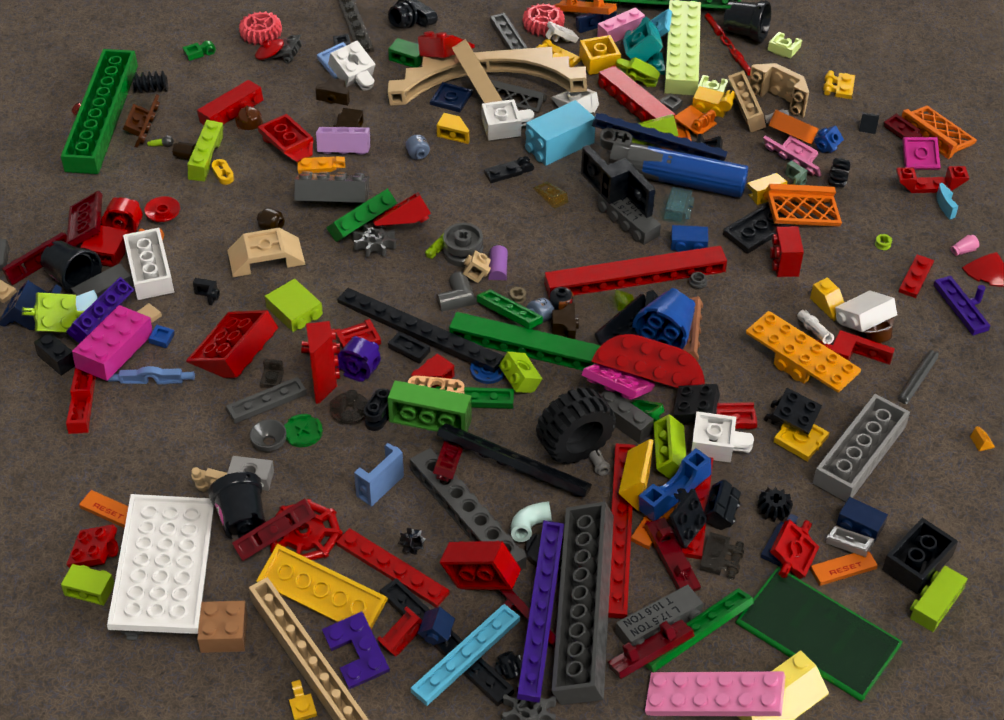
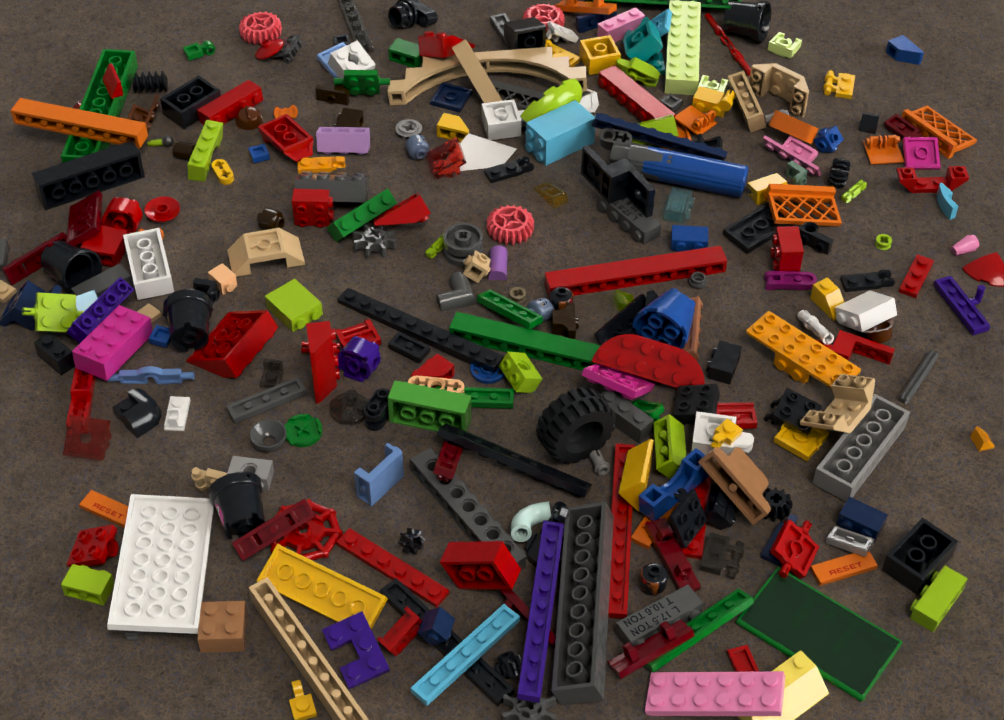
(78, 122): none -> orange brick
(88, 174): none -> black brick
(99, 437): none -> clear red piece
(112, 82): none -> red slope
(138, 412): none -> black brick
(177, 413): none -> white plate
(183, 102): none -> black brick
(188, 318): none -> black piece
(224, 277): none -> light nougat brick
(259, 153): none -> blue plate
(292, 111): none -> orange piece
(312, 207): none -> red brick
(362, 81): none -> green plate
(404, 125): none -> light grey gear
(452, 163): none -> clear red piece
(483, 153): none -> white sticker
(510, 224): none -> coral gear
(525, 33): none -> black slope
(553, 99): none -> lime brick
(559, 512): none -> black bar
(653, 578): none -> black head
(724, 362): none -> black brick
(727, 433): none -> yellow plate
(739, 480): none -> medium nougat brick
(742, 659): none -> red tile
(789, 280): none -> magenta plate
(814, 239): none -> black plate
(849, 407): none -> tan slope
(853, 191): none -> lime axle
(867, 281): none -> black hinge
(883, 150): none -> orange hinge
(904, 50): none -> blue slope

